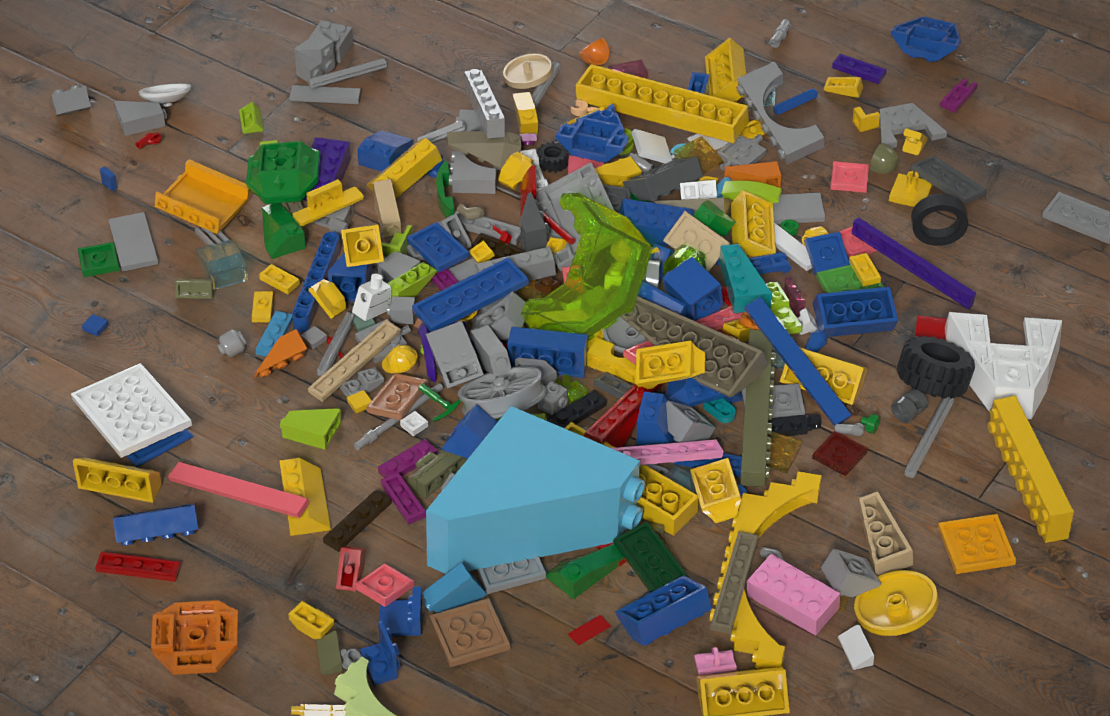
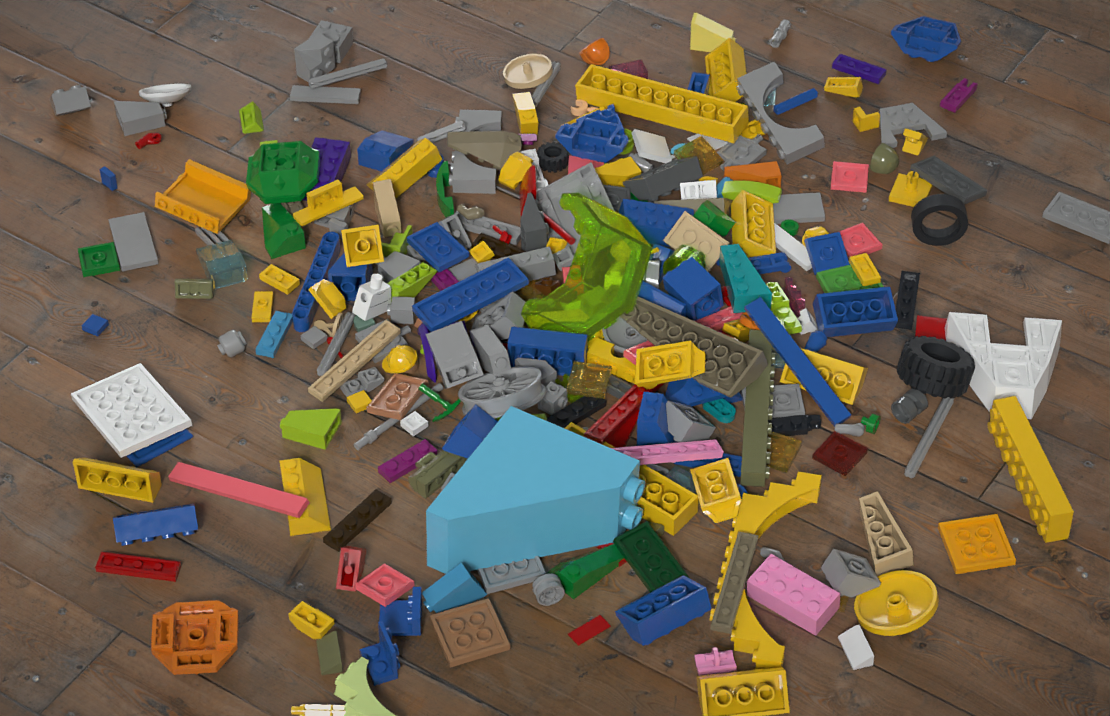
(286, 349): orange slope -> none
(324, 327): none -> tan piece
(349, 656): light grey plate -> none
(403, 498): magenta plate -> none
(484, 104): light grey brick -> none
(548, 589): none -> light grey wheel
(589, 379): none -> clear yellow plate
(707, 34): none -> light yellow slope
(907, 299): none -> black plate
(913, 263): dark purple plate -> none

